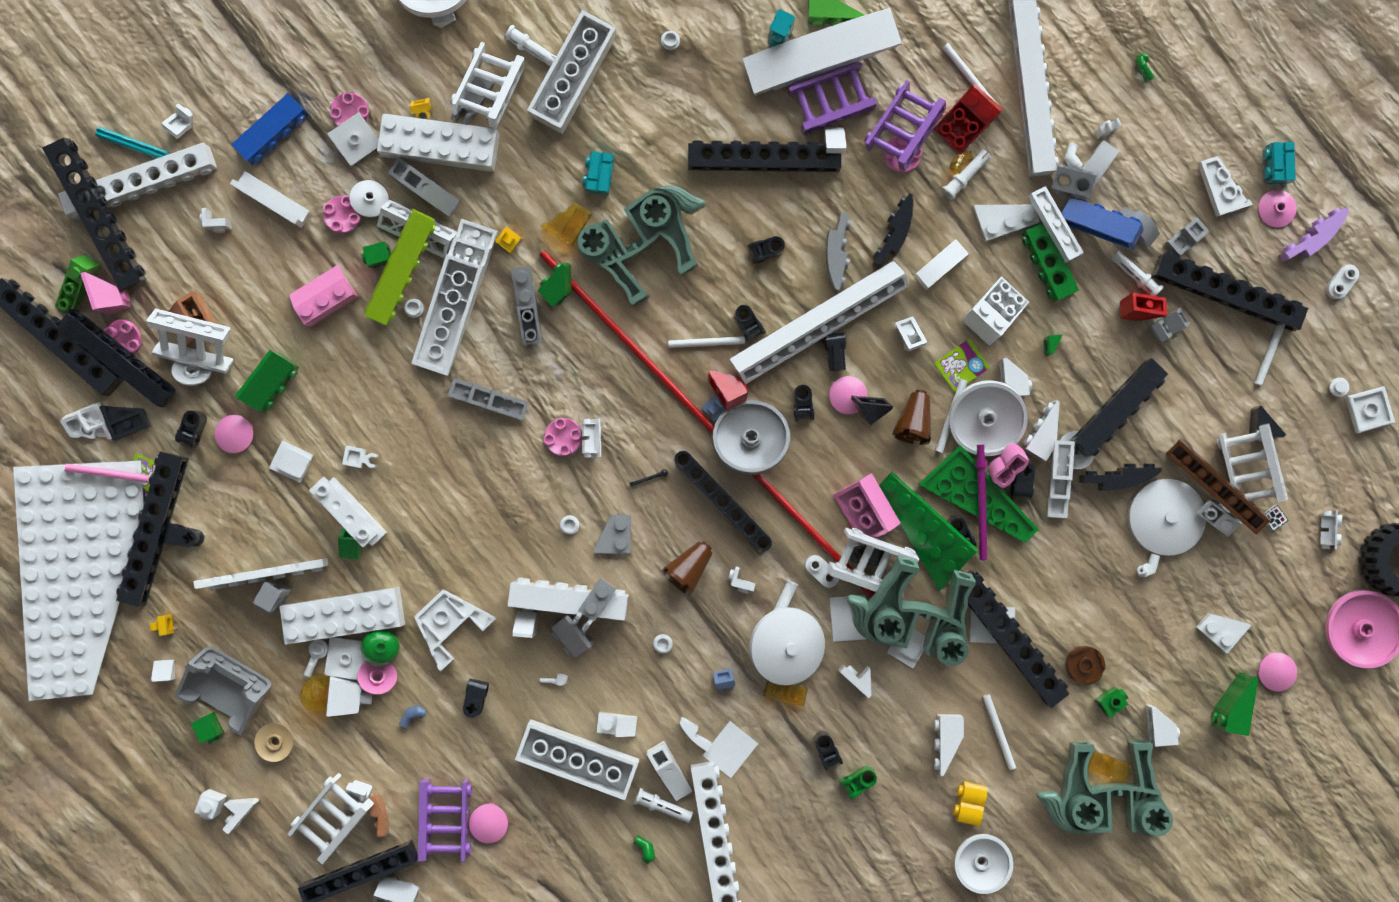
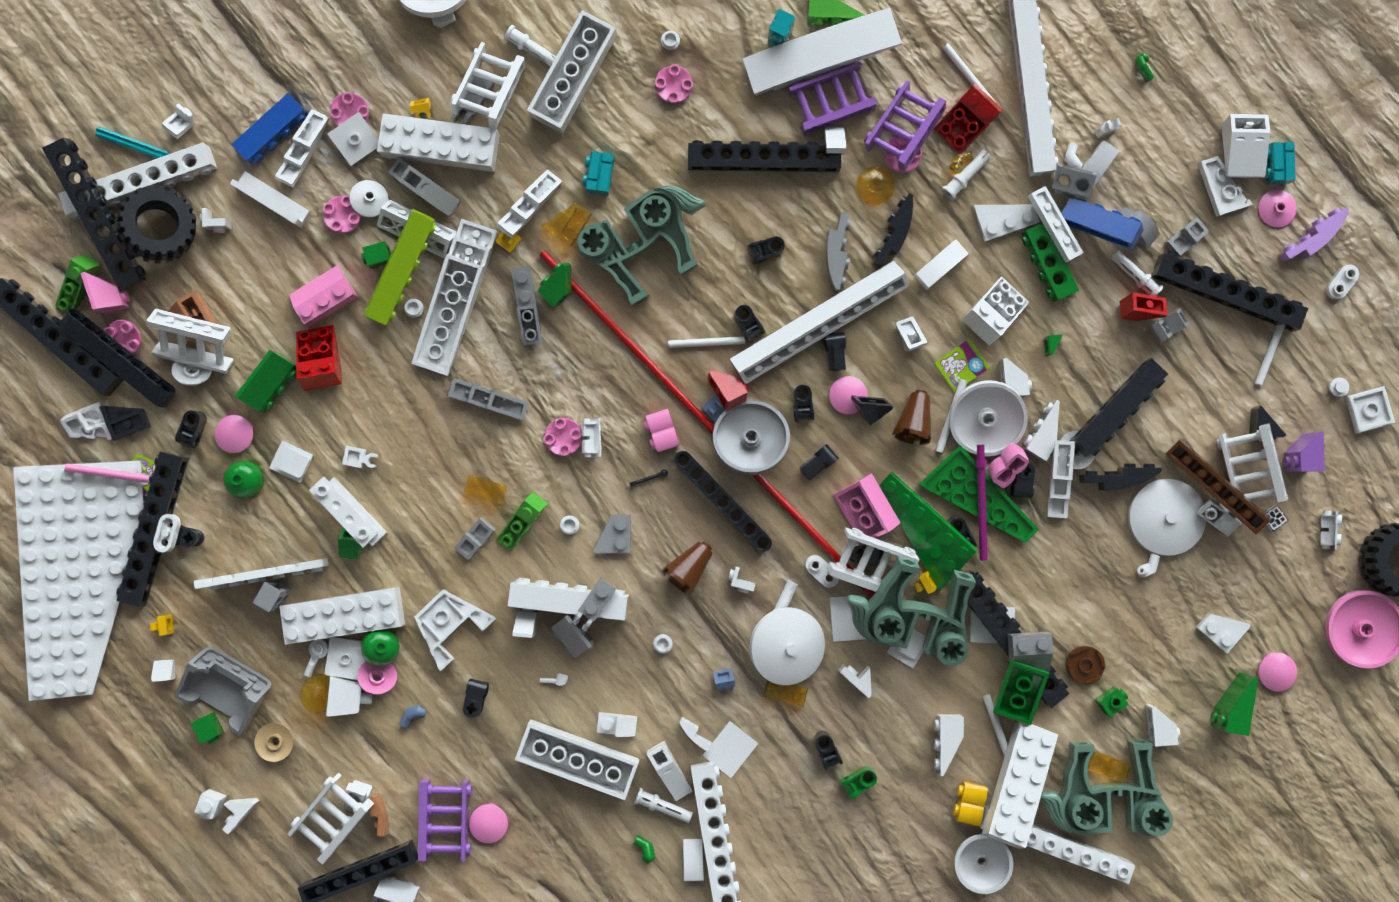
(162, 200): none -> black tyre
(165, 531): none -> white plate
(243, 479): none -> green cylinder
(302, 149): none -> white slope
(318, 358): none -> red slope
(475, 538): none -> light grey slope
(485, 489): none -> clear yellow slope
(522, 521): none -> bright green slope
(529, 204): none -> white slope
(662, 431): none -> bright pink brick
(673, 84): none -> bright pink dish
(693, 859): none -> white slope
(821, 460): none -> black piece
(873, 194): none -> clear yellow dish
(925, 583): none -> yellow tile
(1020, 692): none -> green slope
(1020, 785): none -> white brick
(1031, 649): none -> light grey slope
(1077, 852): none -> white brick
(1246, 145): none -> white slope
(1305, 454): none -> medium lavender slope

